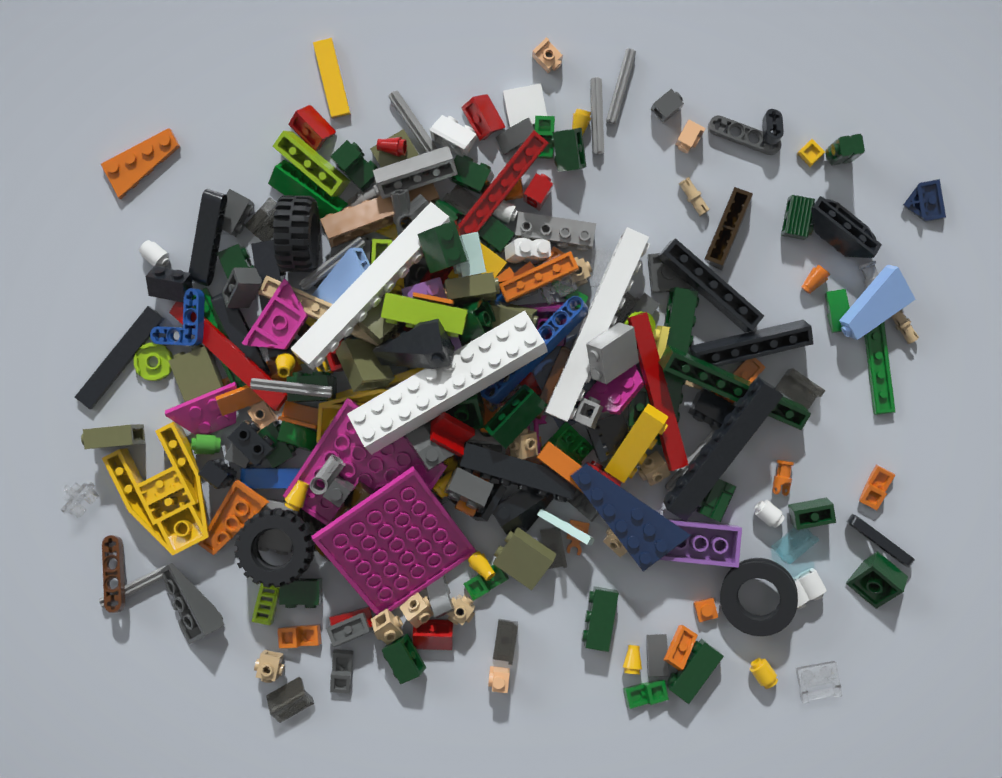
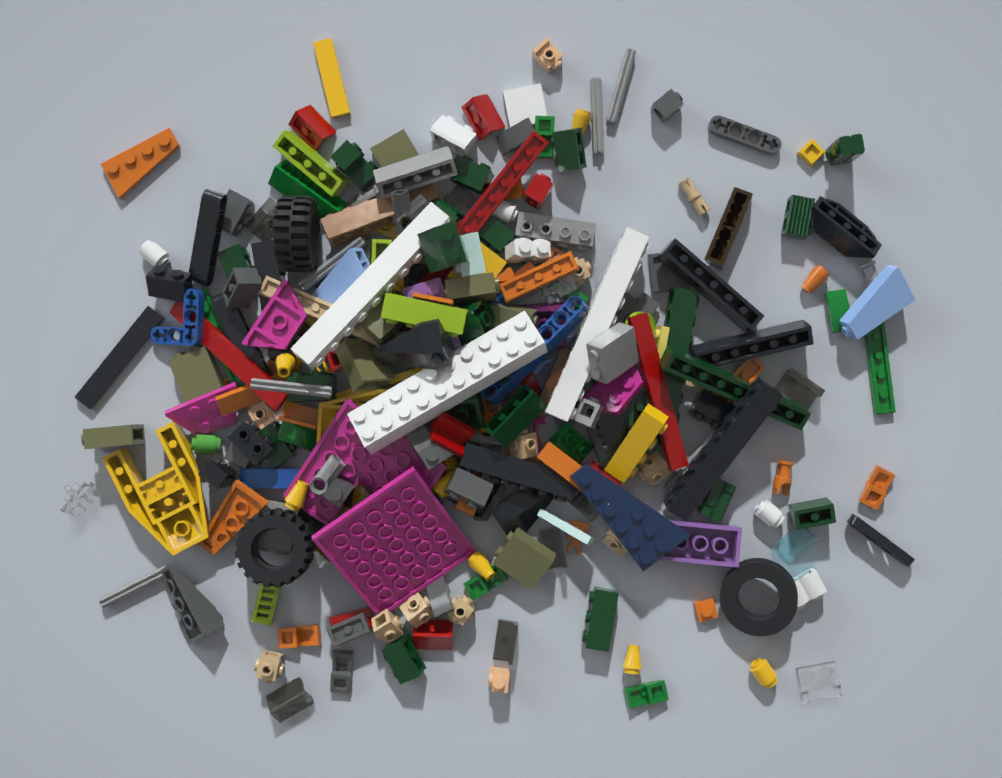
(109, 574): reddish brown beam -> none
(142, 365): lime tile -> none
(301, 592): dark green brick -> none
(394, 146): red cone -> none
(412, 121): light grey axle -> none
(657, 651): dark grey slope -> none
(680, 647): orange plate -> none
(689, 136): light nougat brick -> none
(697, 670): dark green brick -> none
(768, 126): black beam -> none
(877, 580): dark green slope -> none
(903, 324): tan pin -> none
(927, 201): dark blue slope -> none

